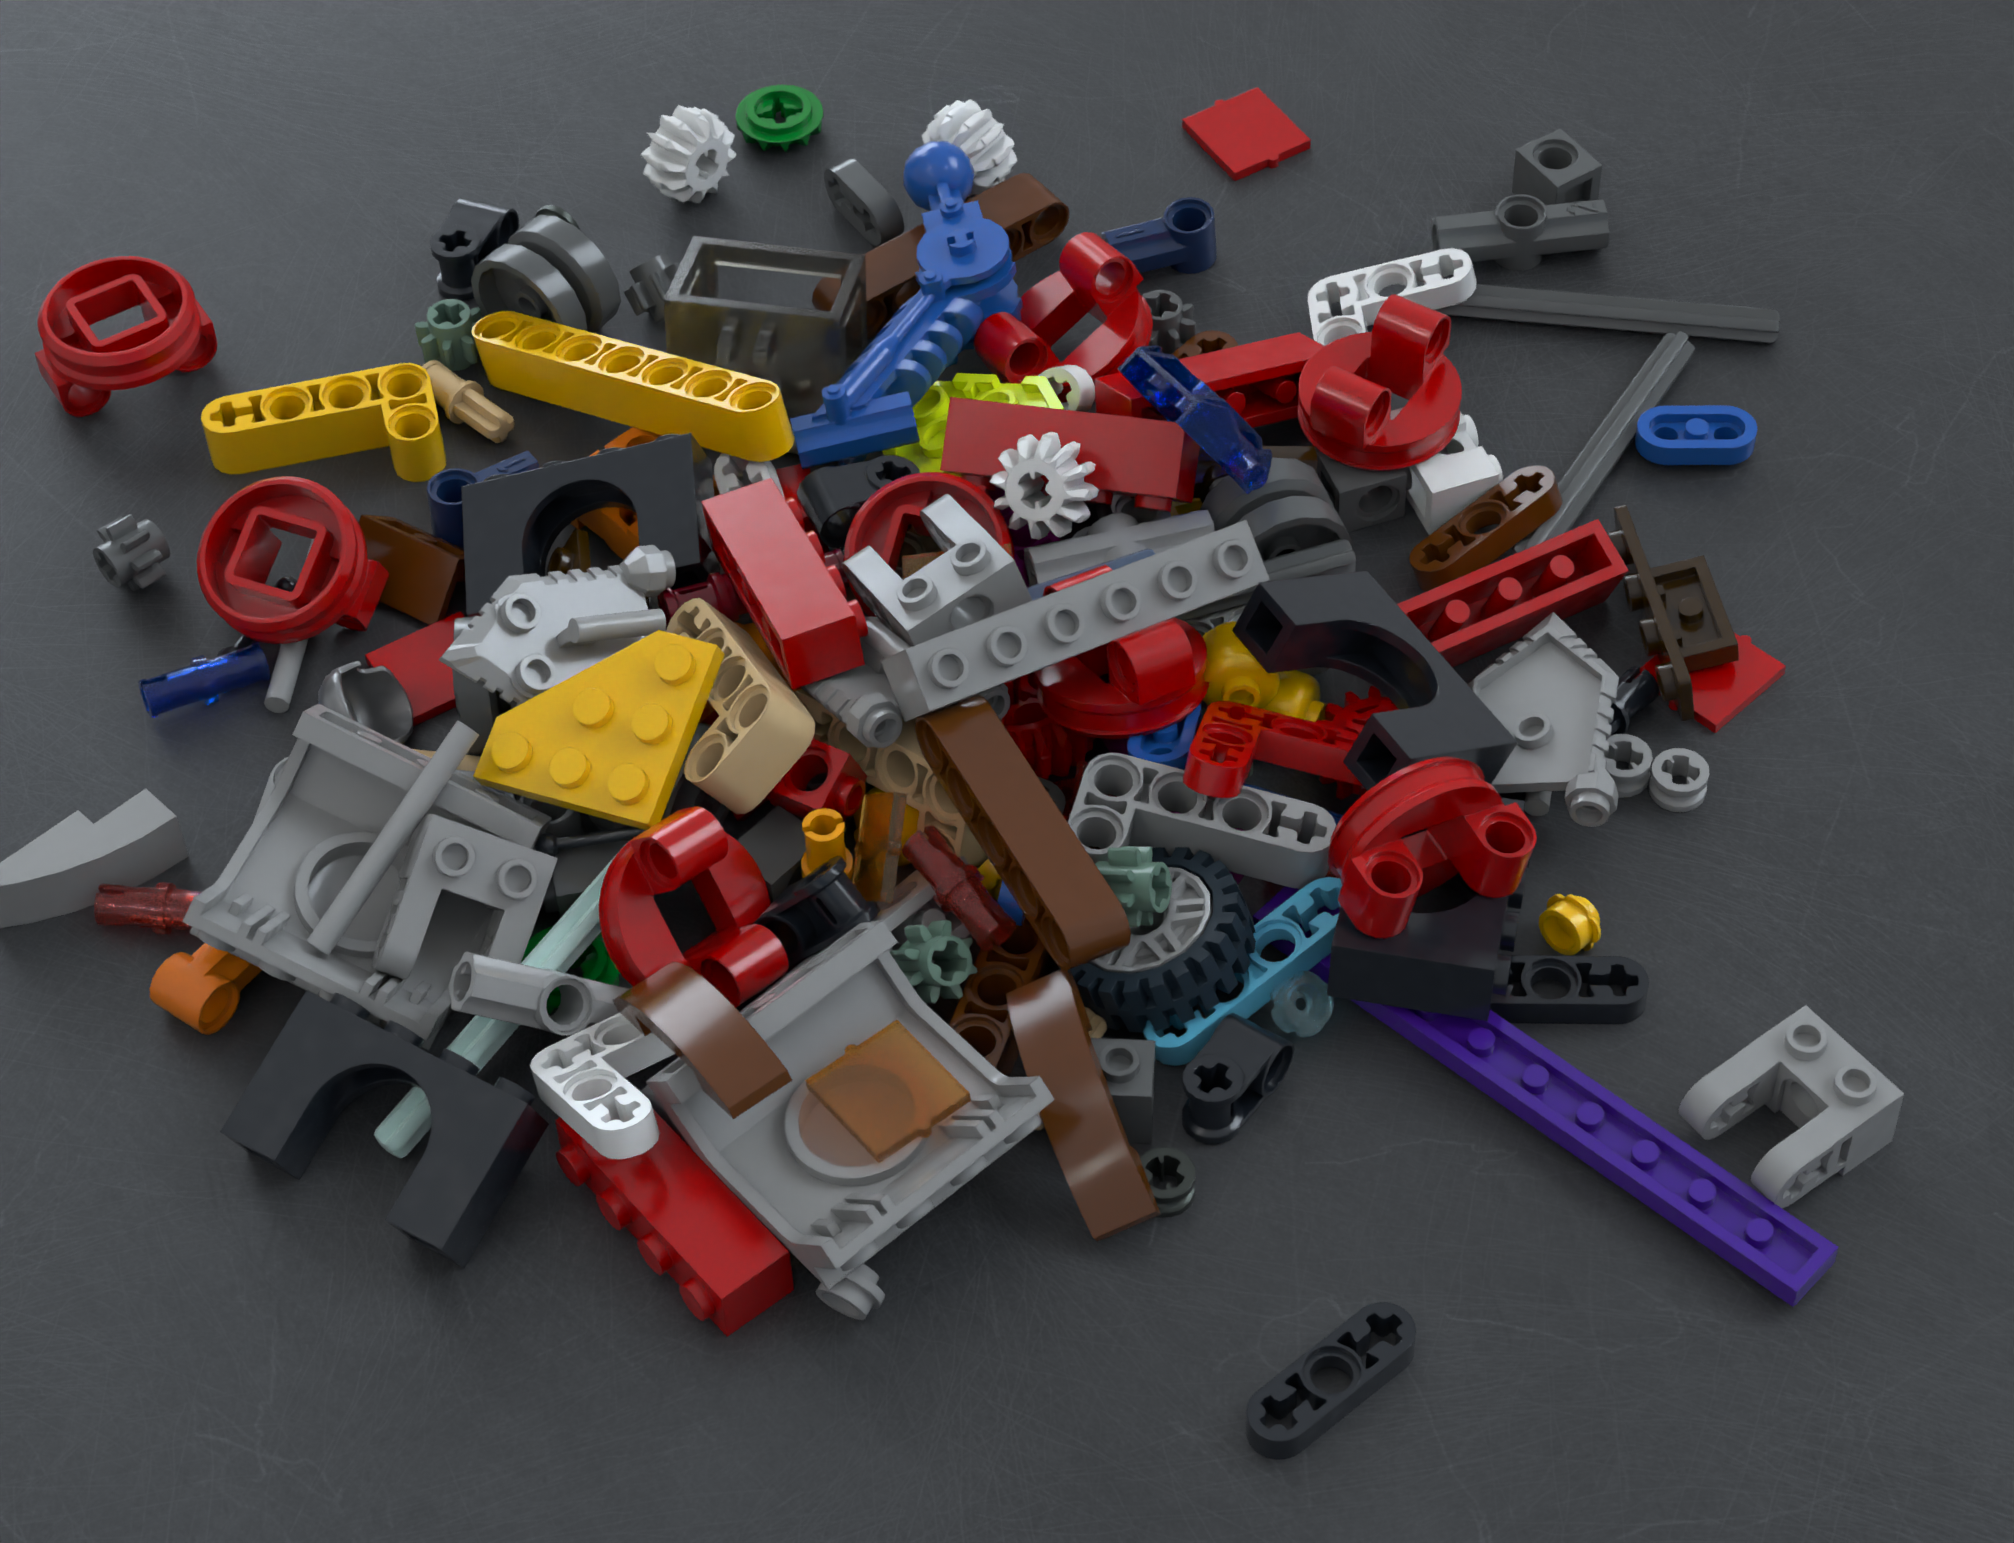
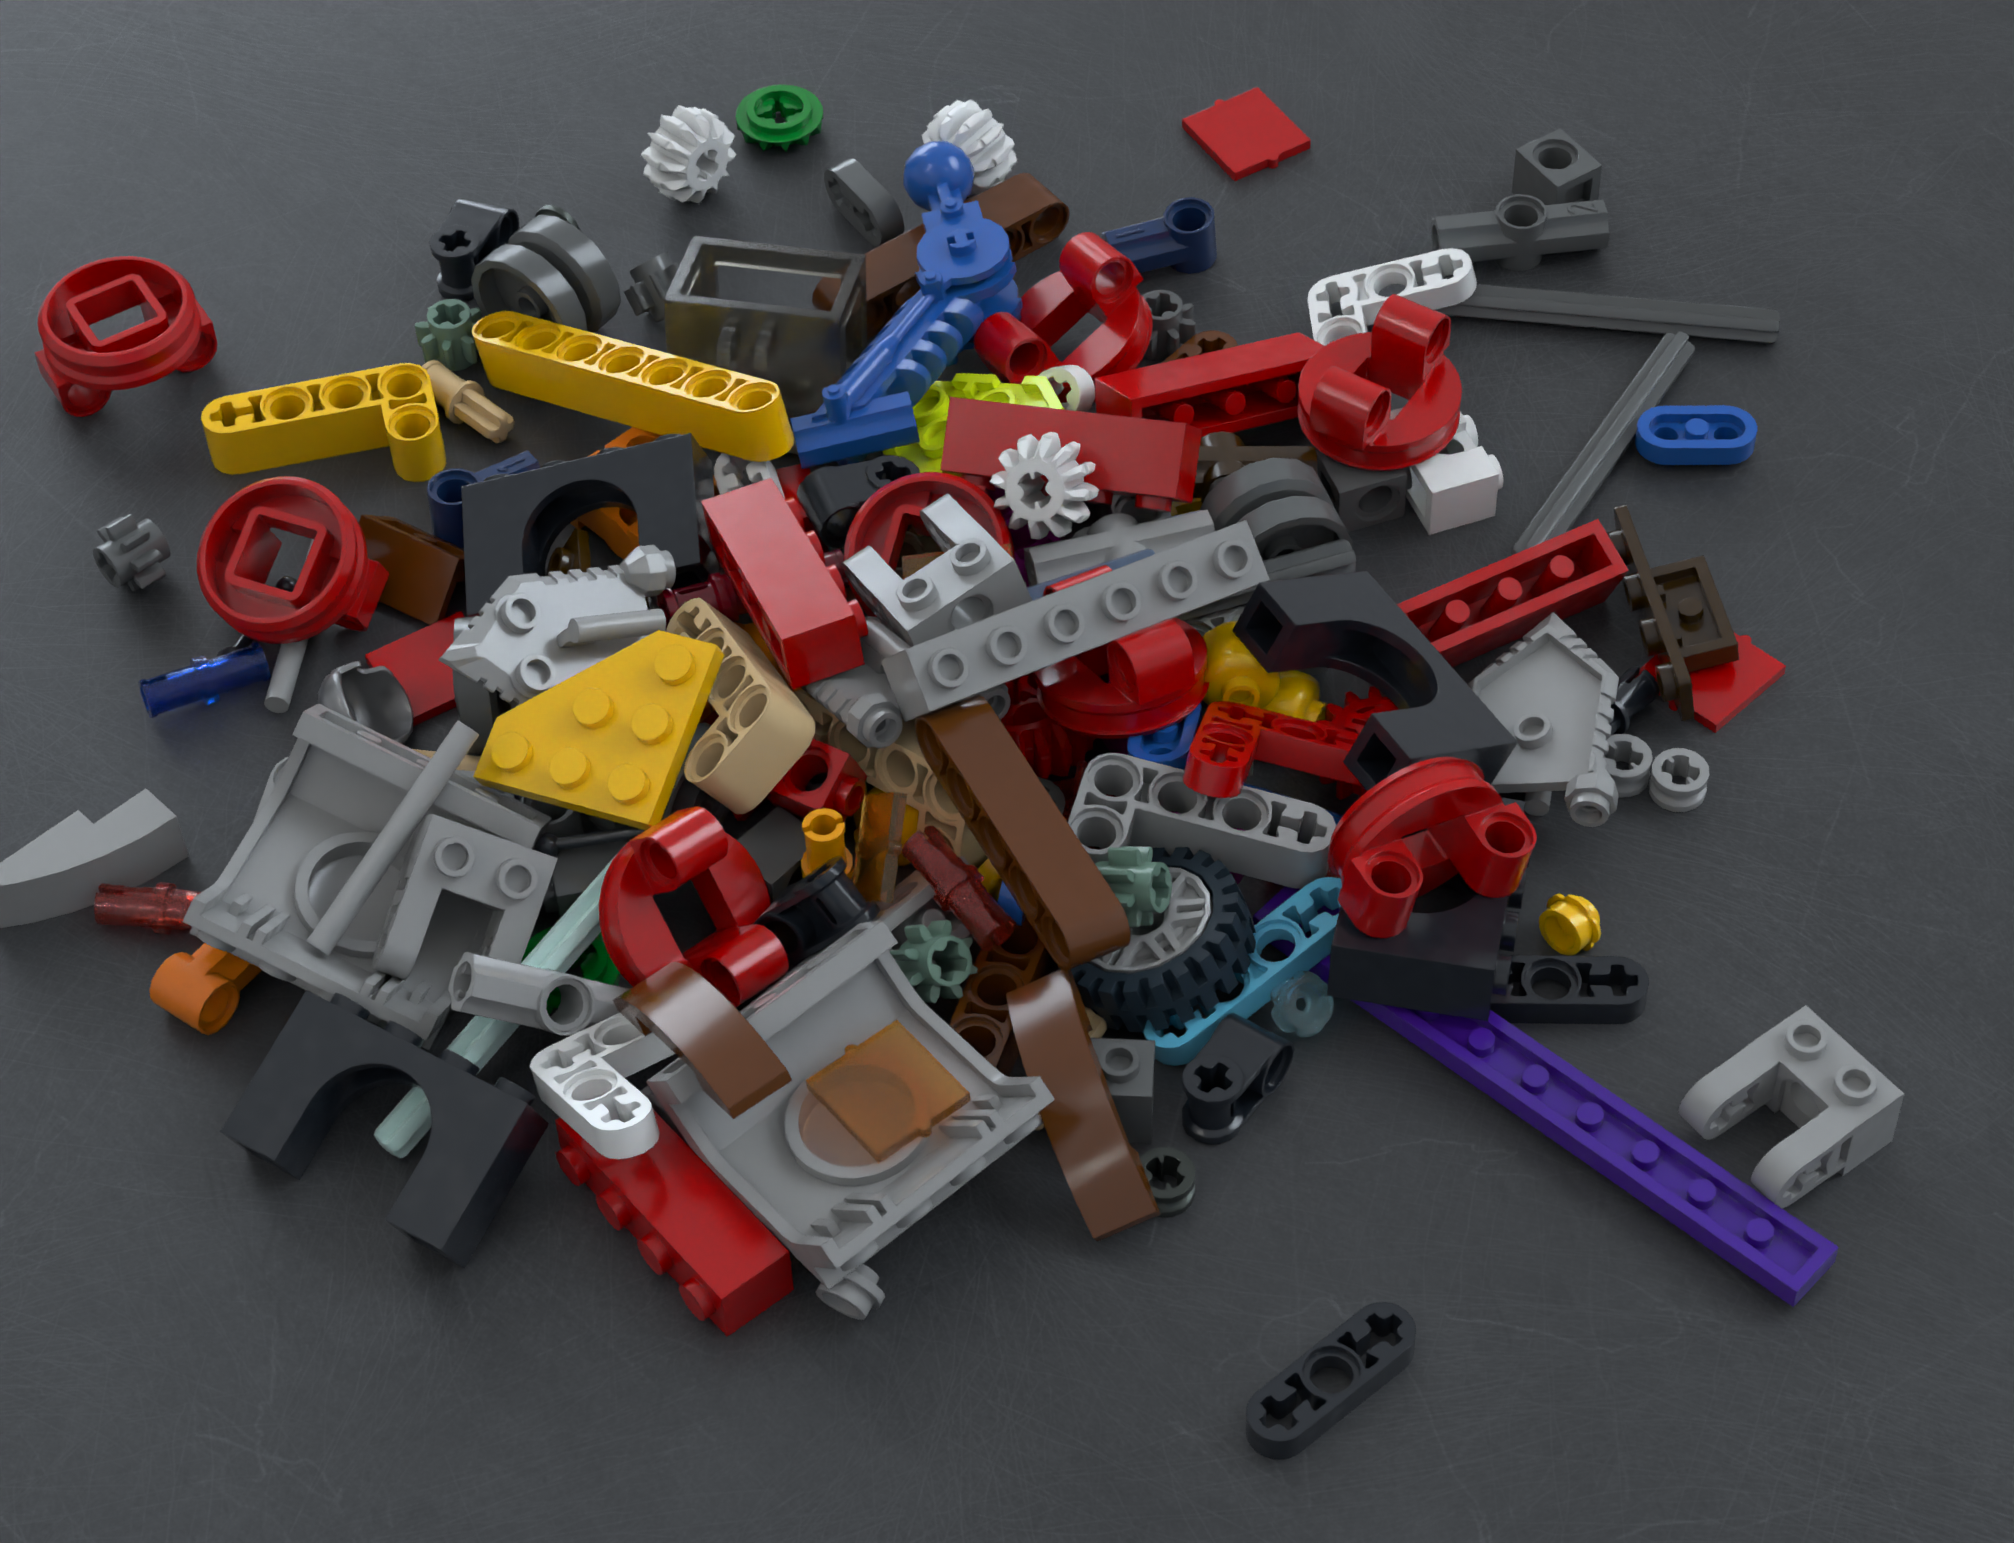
(1200, 414): clear blue plate -> none
(1516, 504): reddish brown beam -> none

